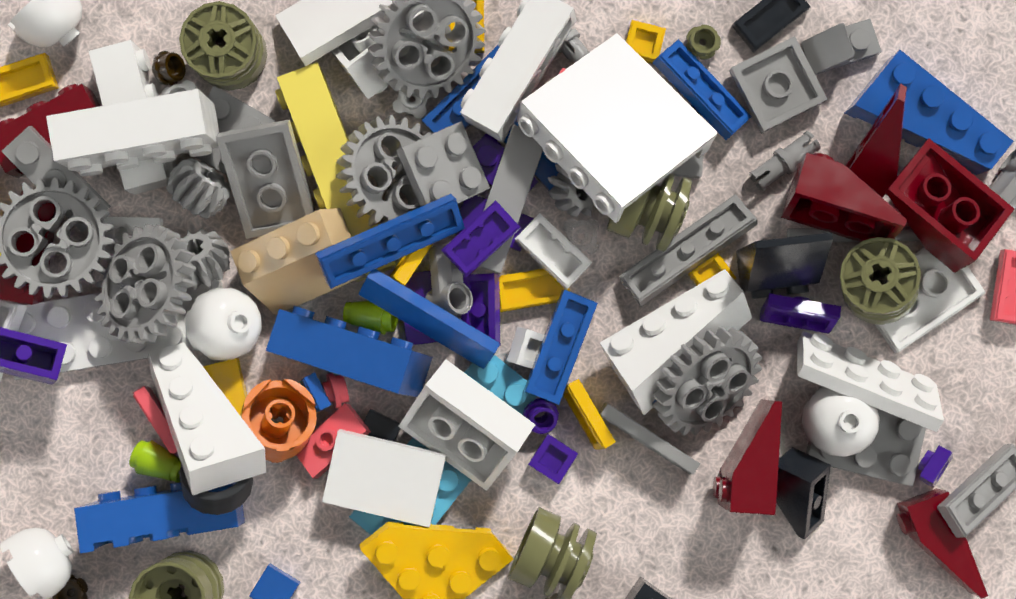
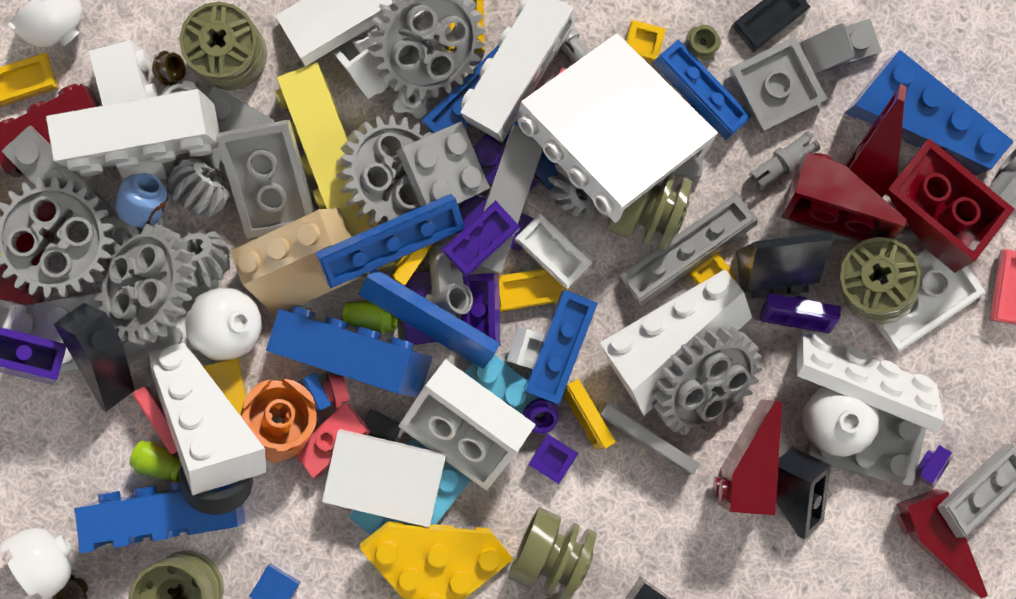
(97, 353): none -> black slope
(141, 200): none -> medium blue head

